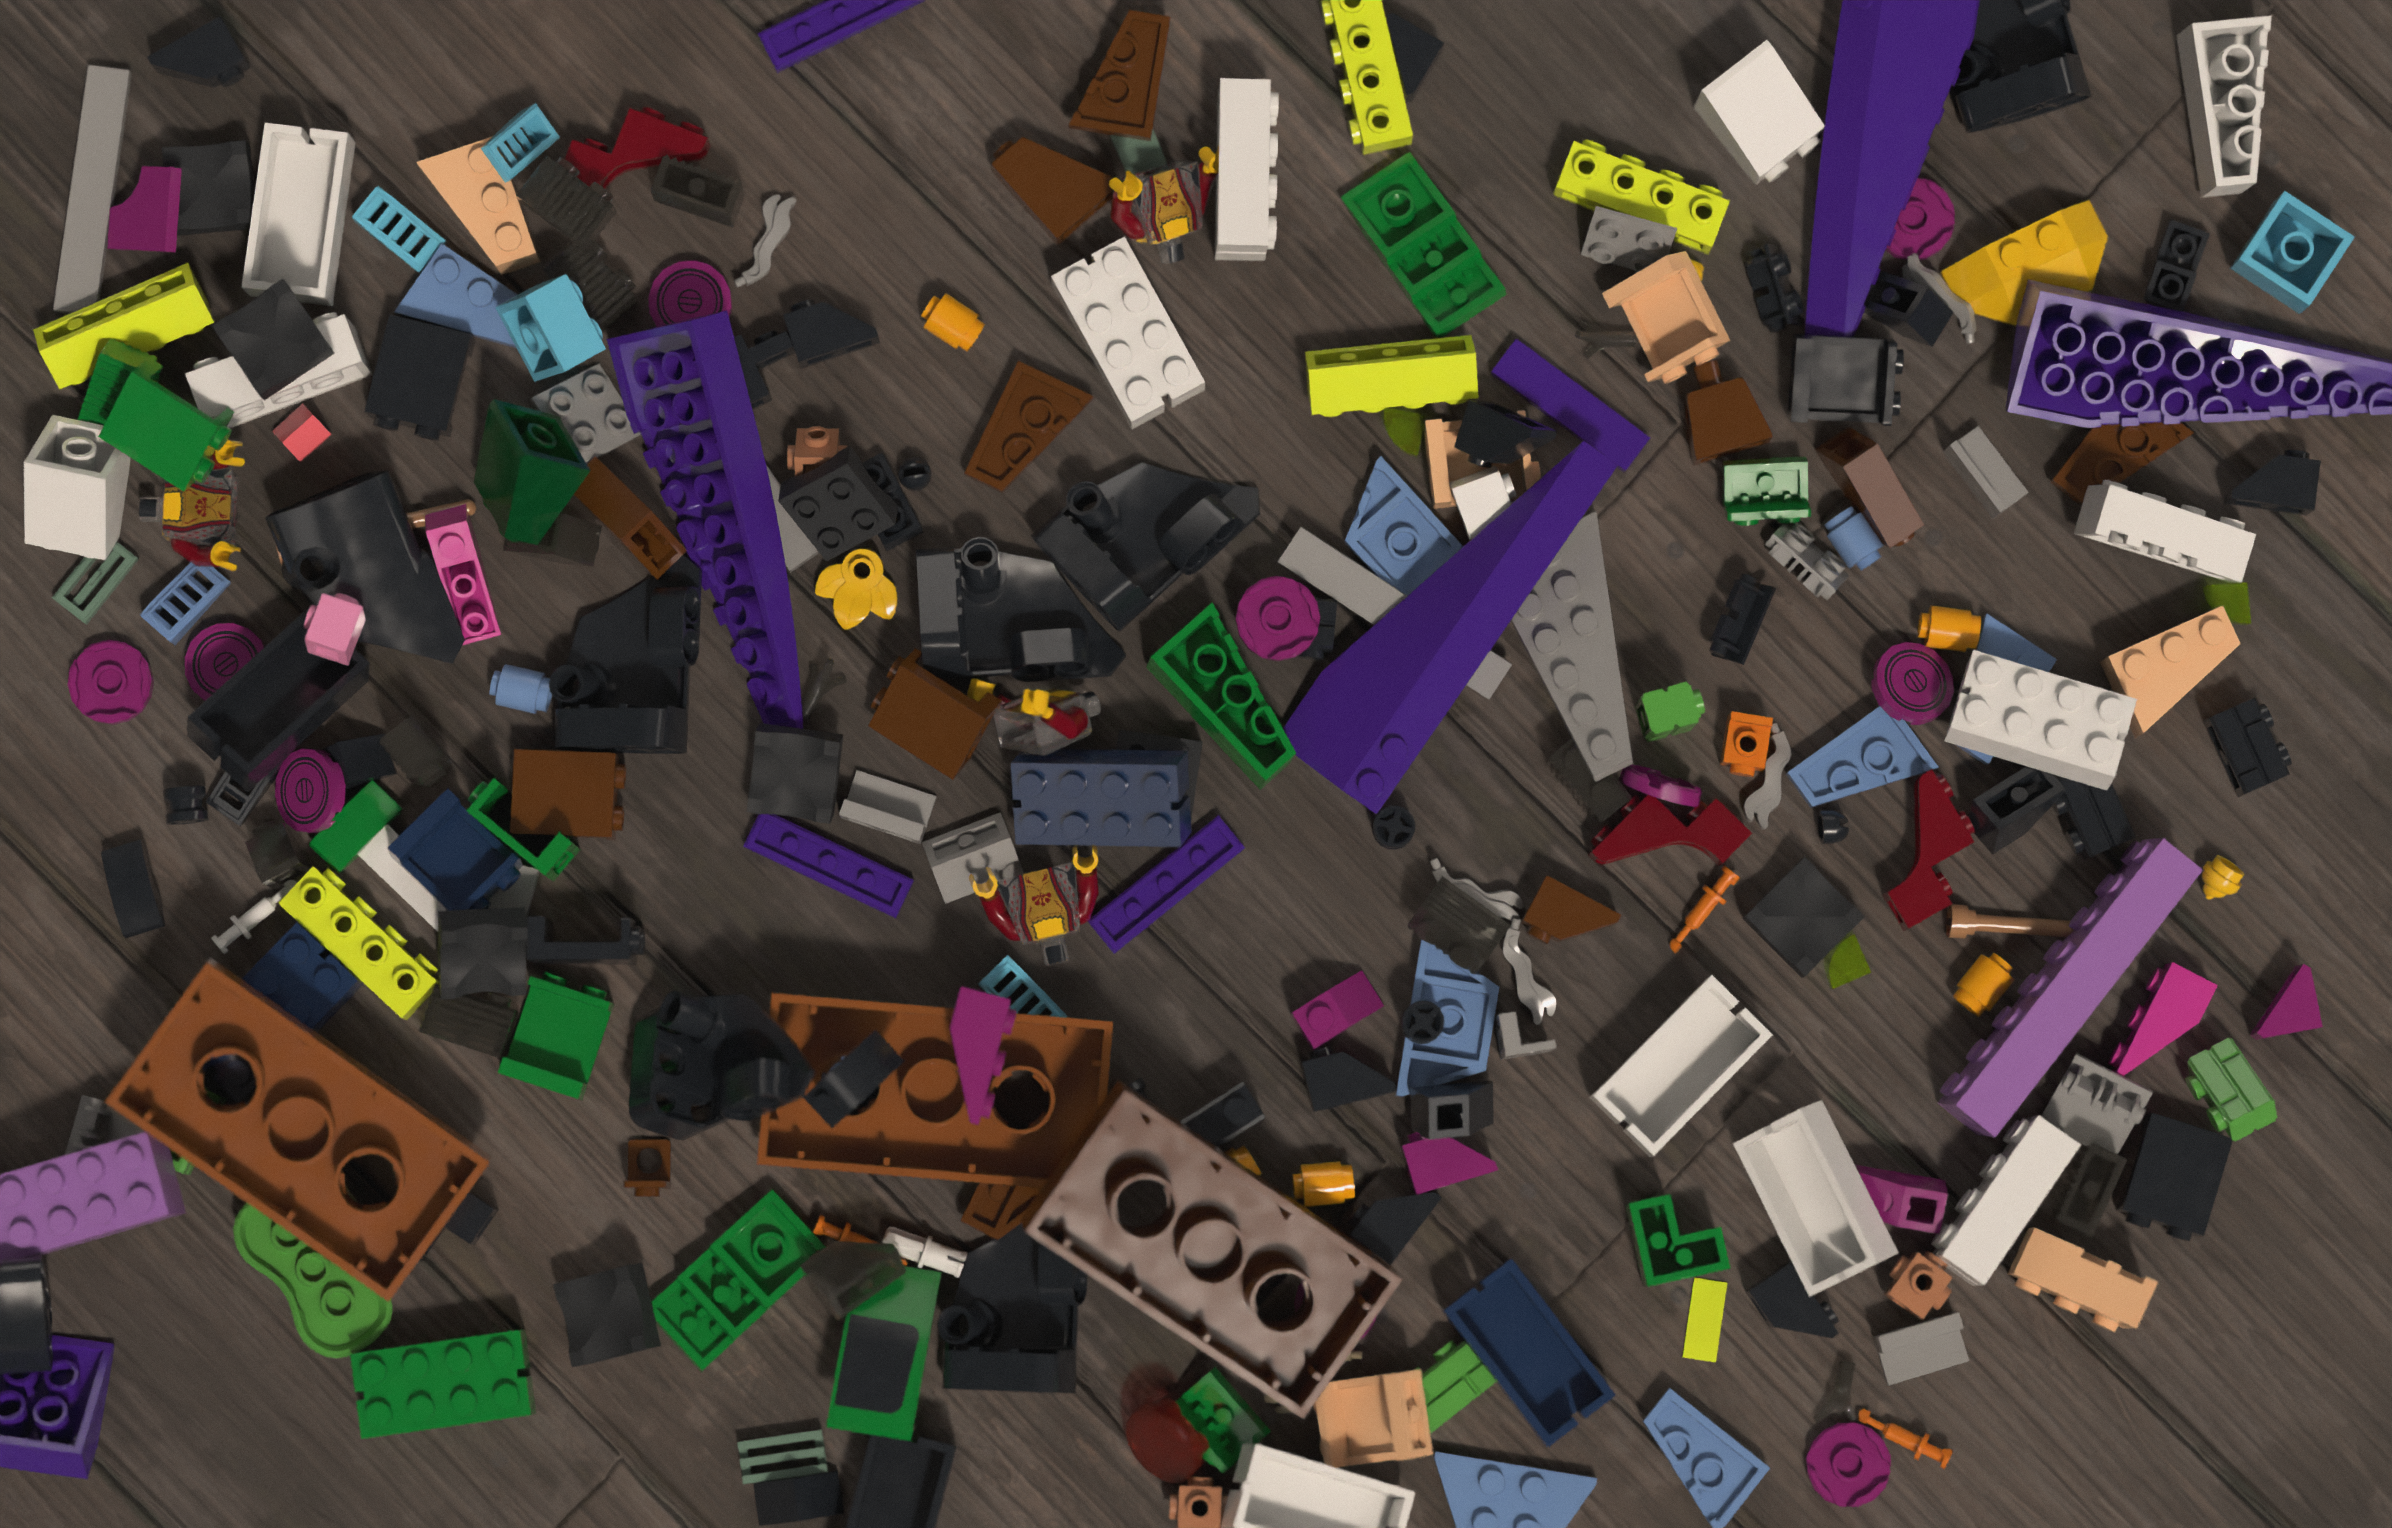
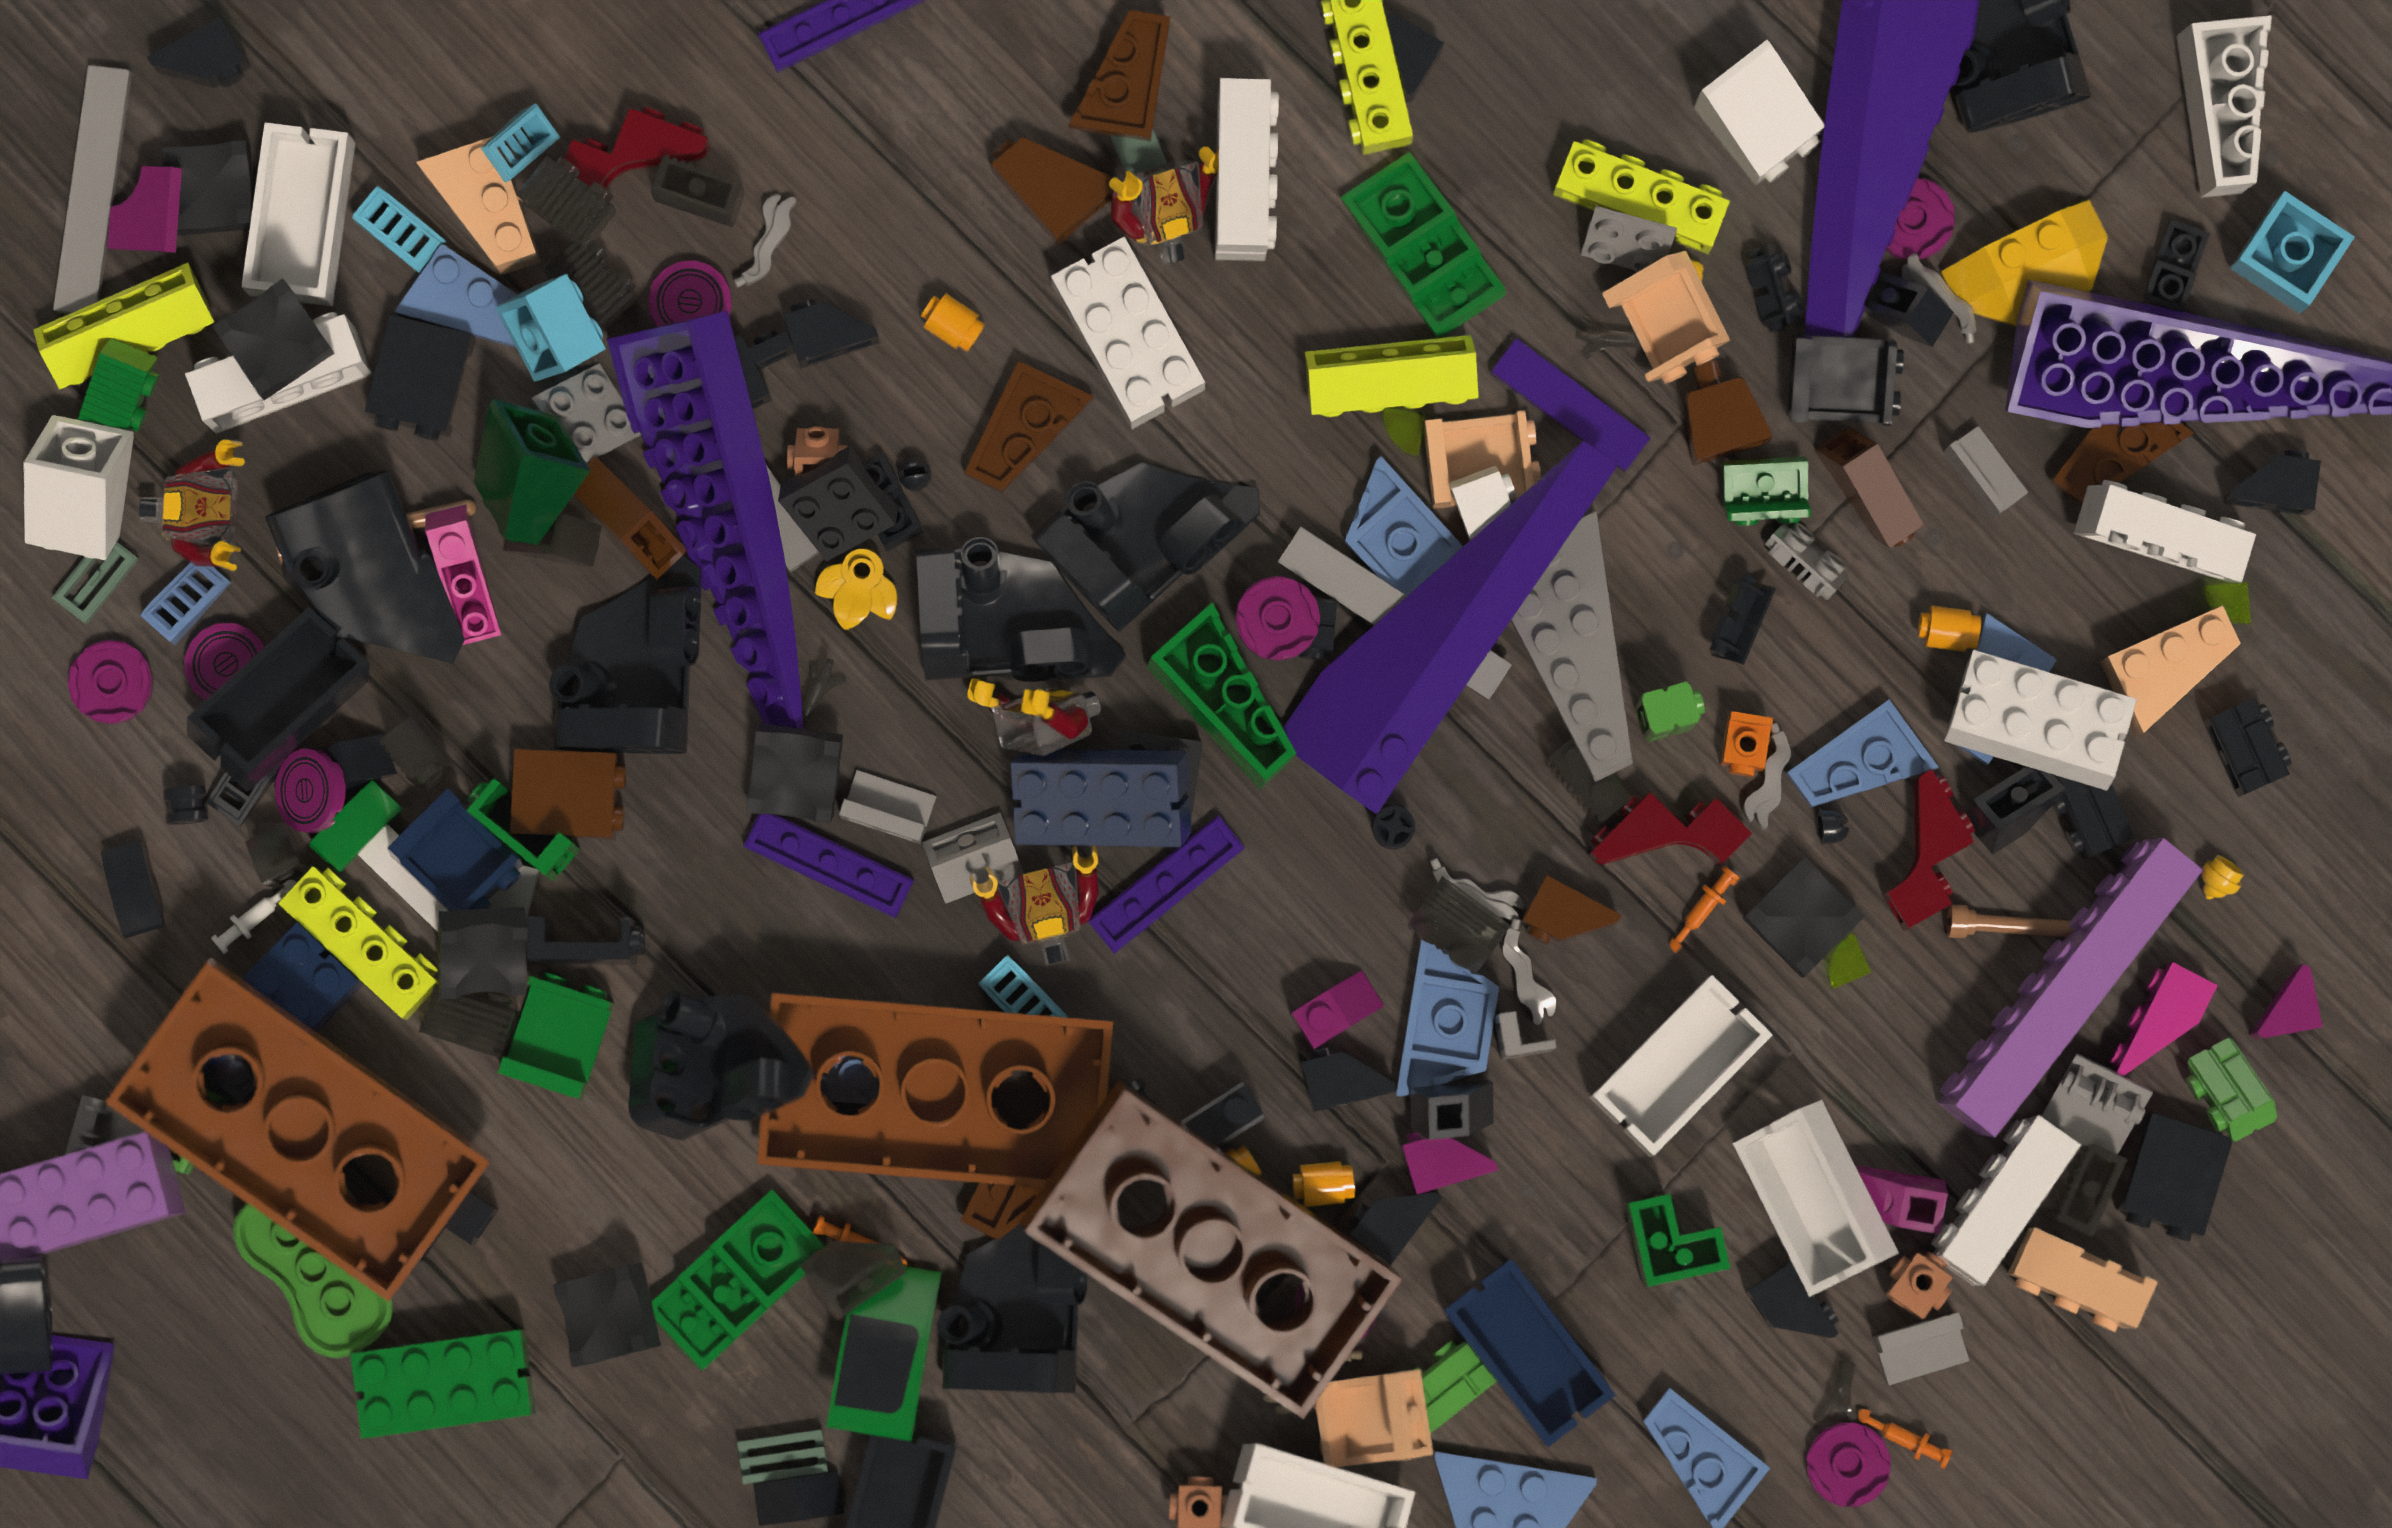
(164, 429): green panel -> none
(301, 432): coral slope -> none
(334, 627): bright pink brick -> none
(521, 689): medium blue brick -> none
(643, 1183): reddish brown bracket -> none
(853, 1079): black brick -> none
(926, 1251): white axle -> none
(931, 716): reddish brown panel -> none
(976, 1037): magenta slope -> none
(1165, 1441): clear red tile -> none
(1222, 1418): green bracket -> none
(1426, 1017): black wheel -> none
(1499, 434): black slope -> none
(1661, 786): magenta tile -> none
(1704, 1320): neon yellow sticker -> none
(1854, 539): medium blue brick -> none
(1912, 683): magenta tile -> none
(1984, 984): light orange brick -> none

